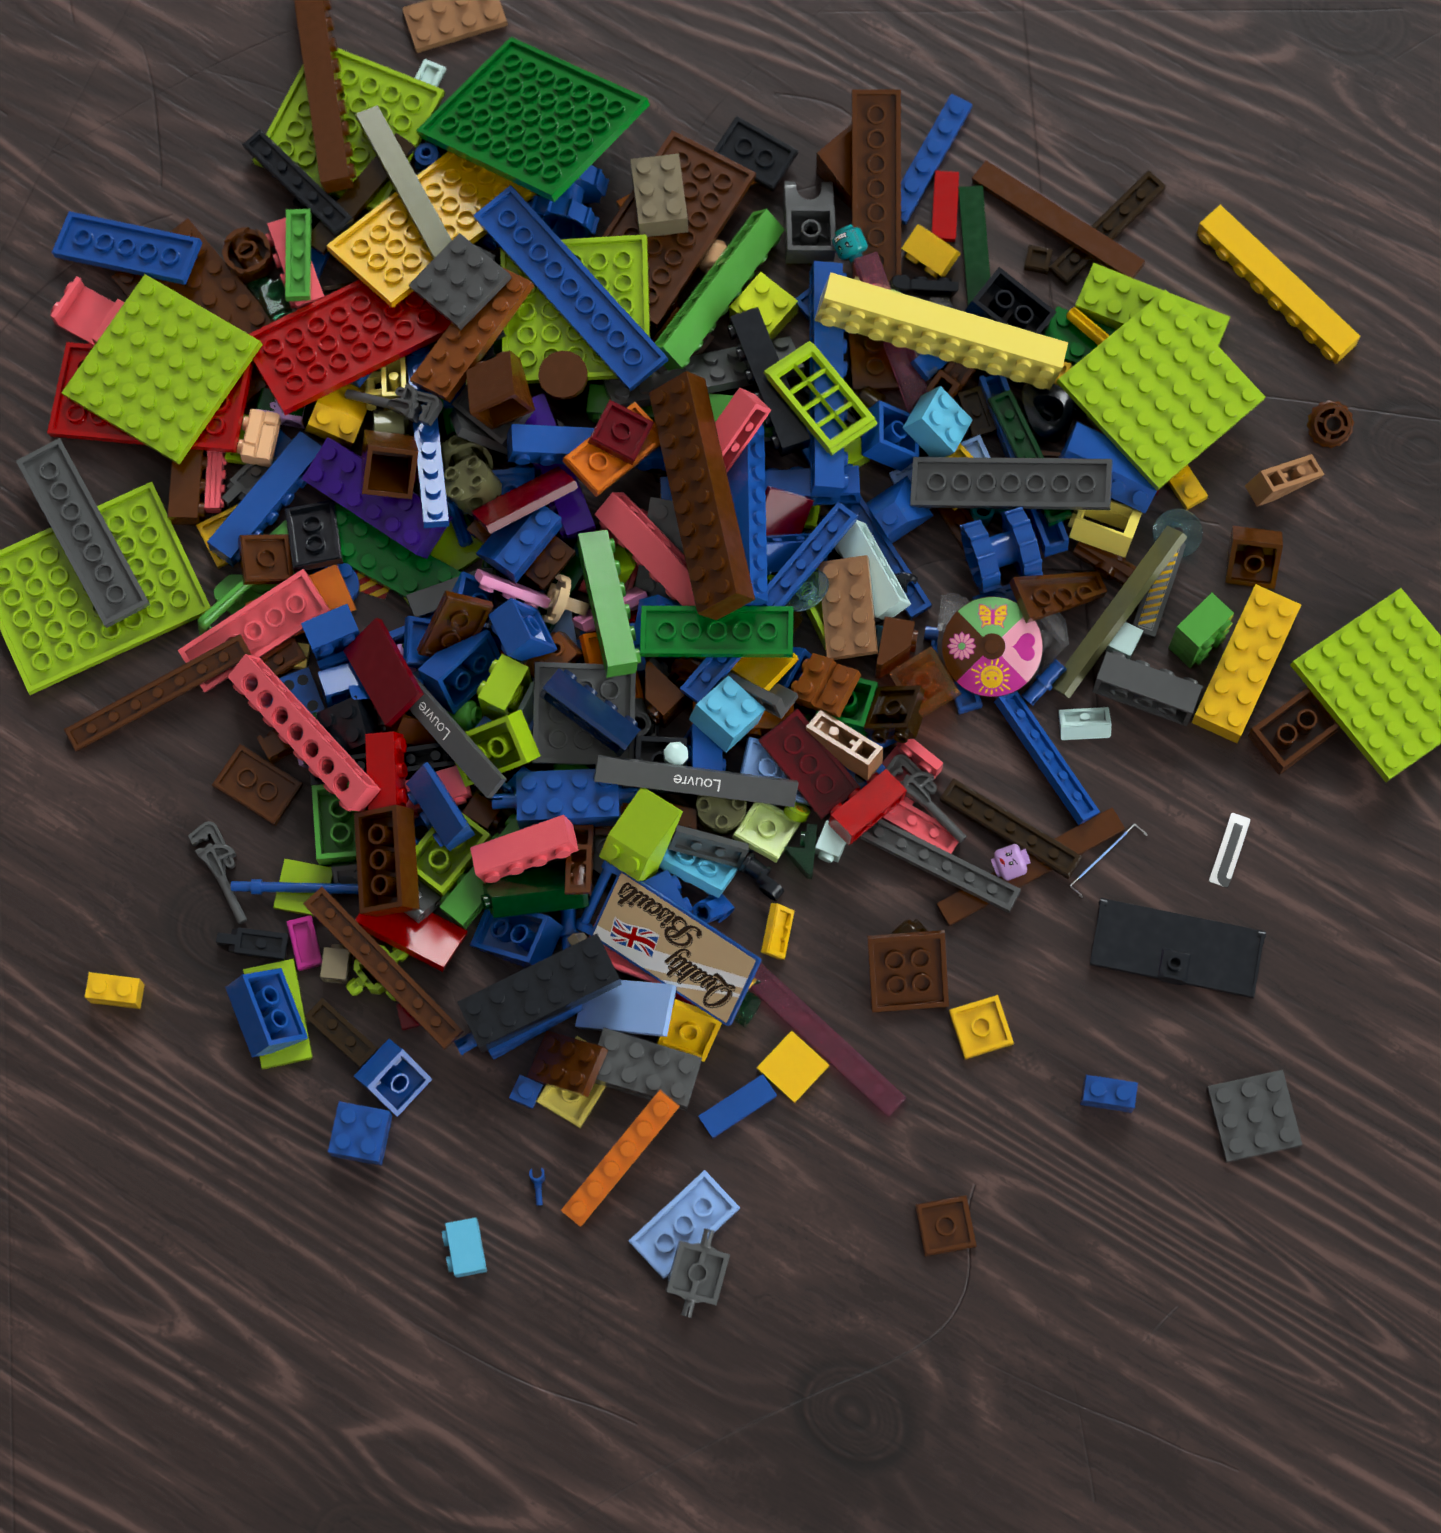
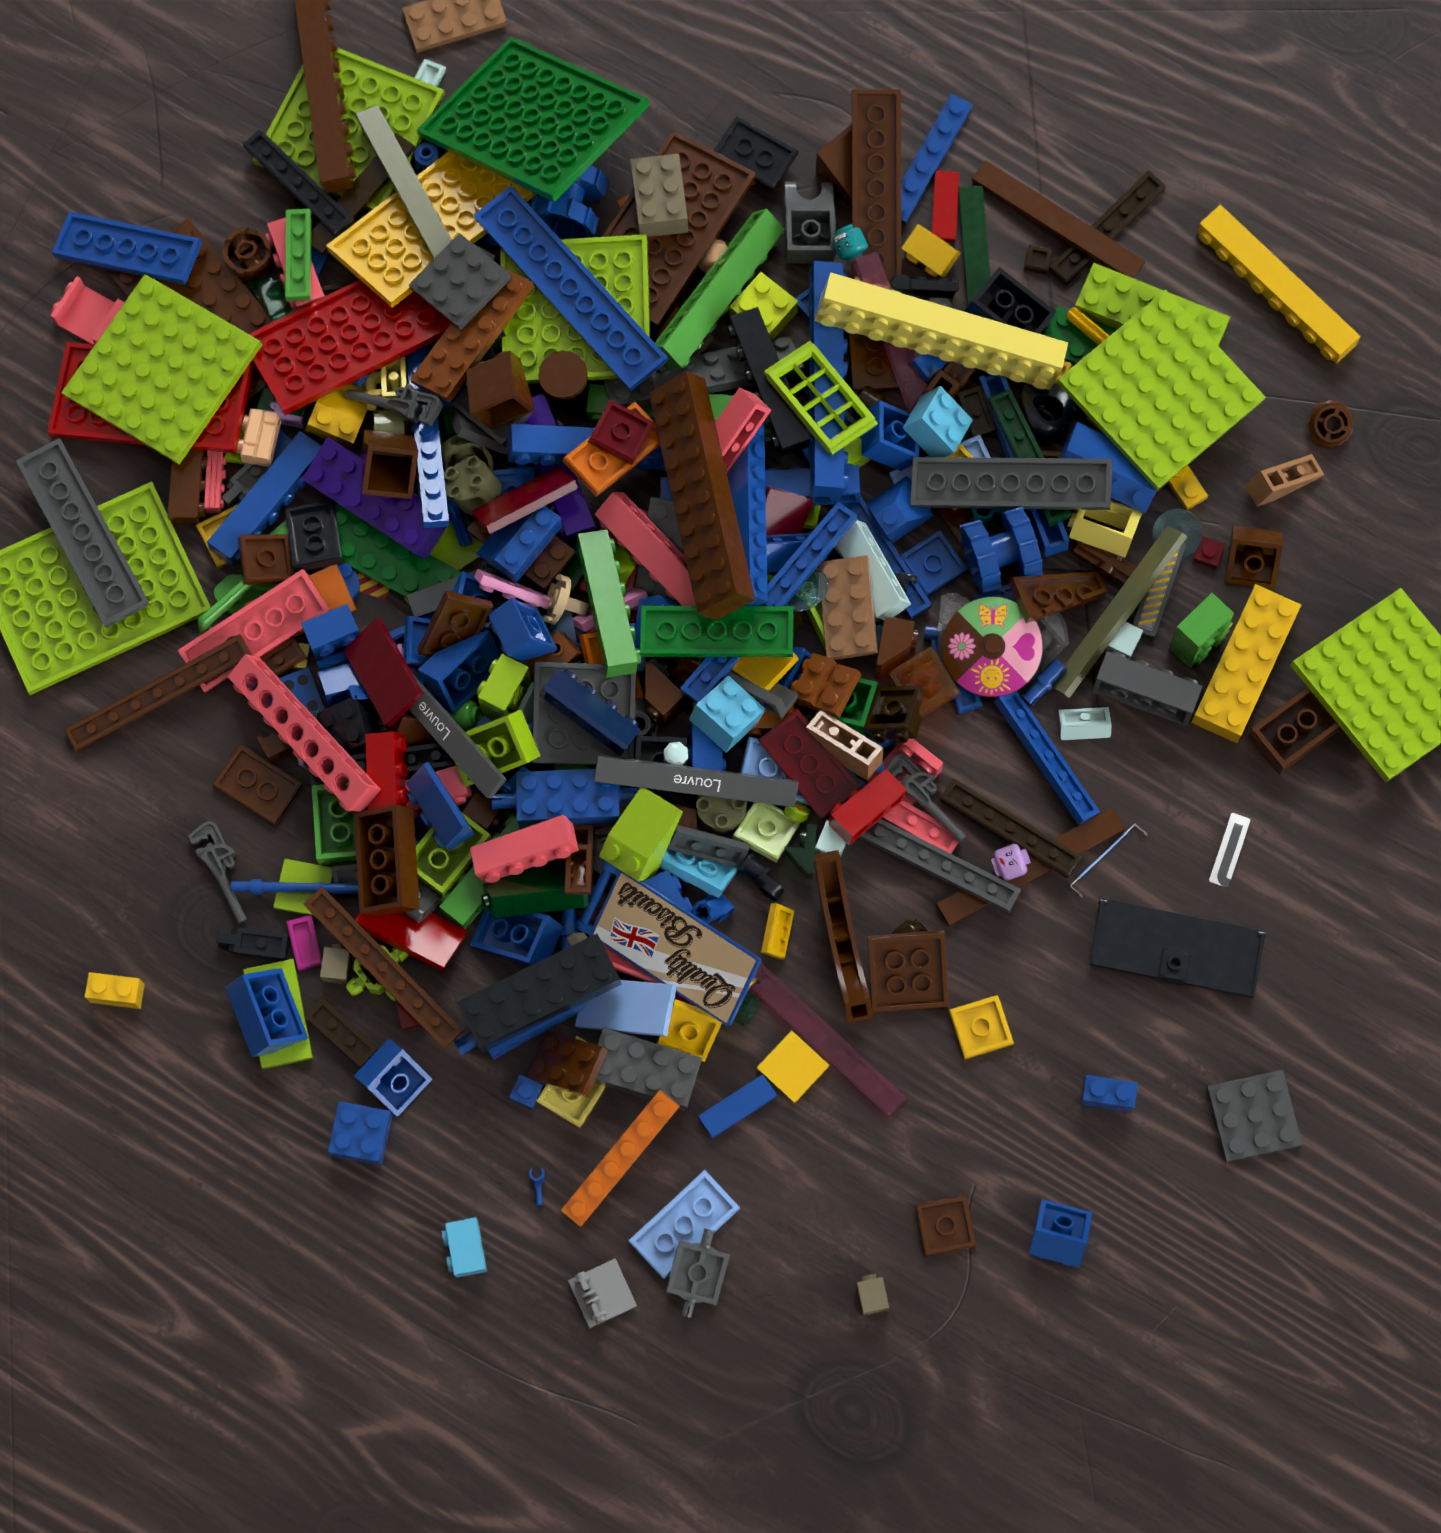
(602, 1293): none -> light grey hinge
(841, 937): none -> reddish brown arch
(872, 1294): none -> dark tan brick
(934, 563): none -> blue tile
(1060, 1233): none -> blue slope
(1209, 552): none -> dark red plate

